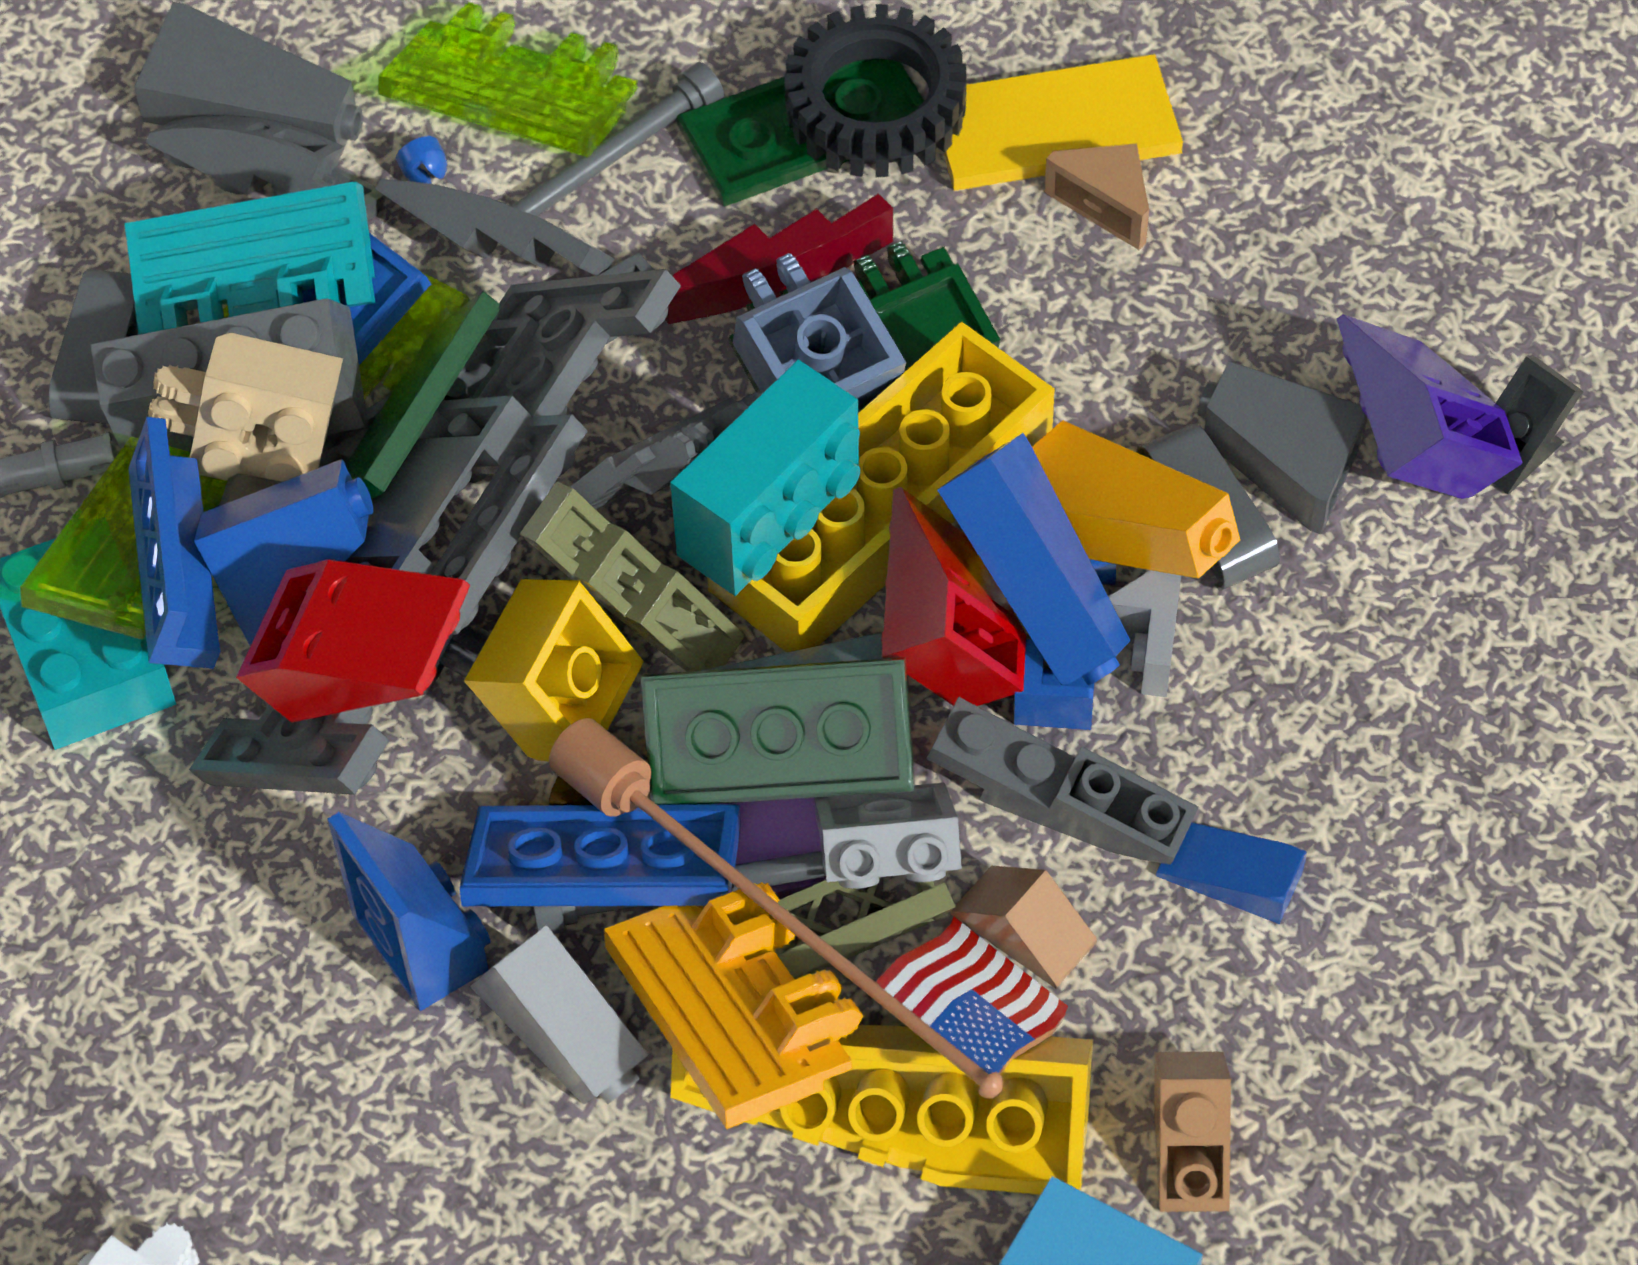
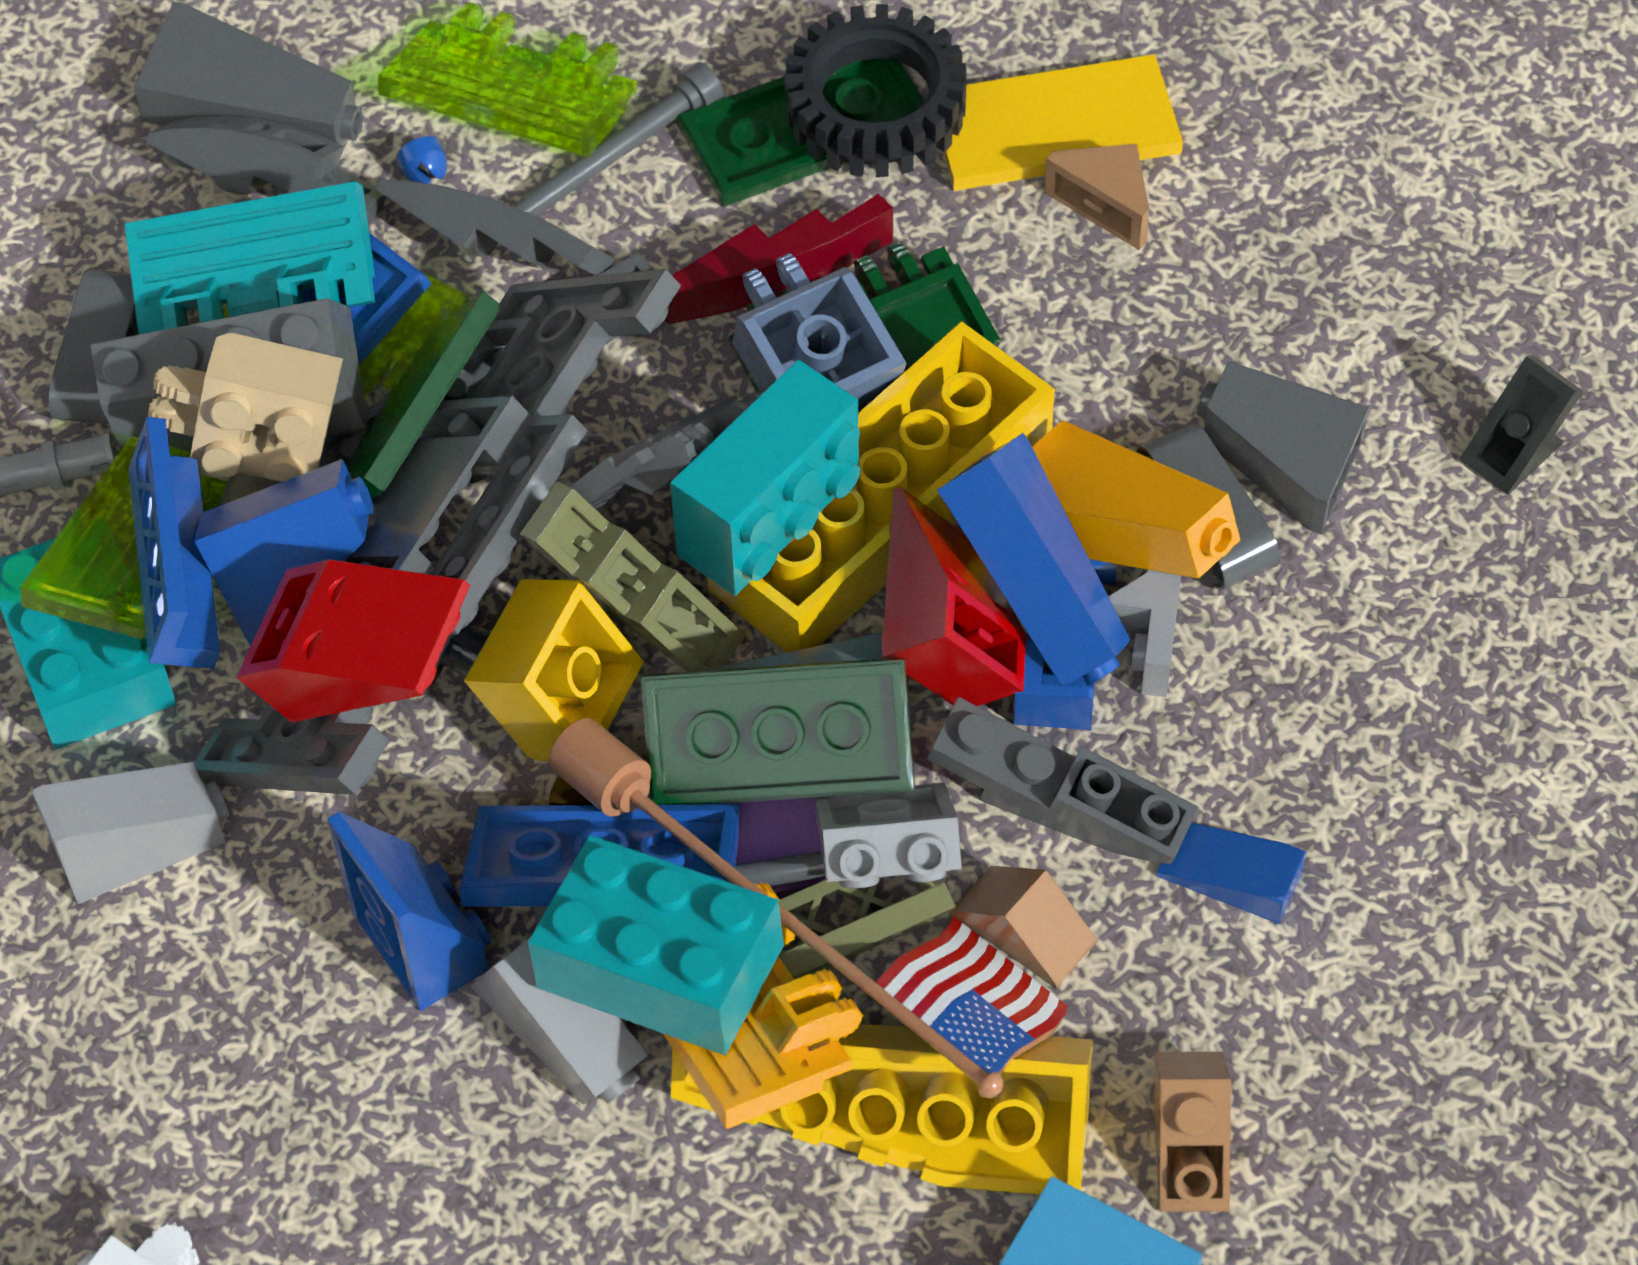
(129, 824): none -> light grey slope
(657, 944): none -> teal brick
(1425, 414): dark purple slope -> none

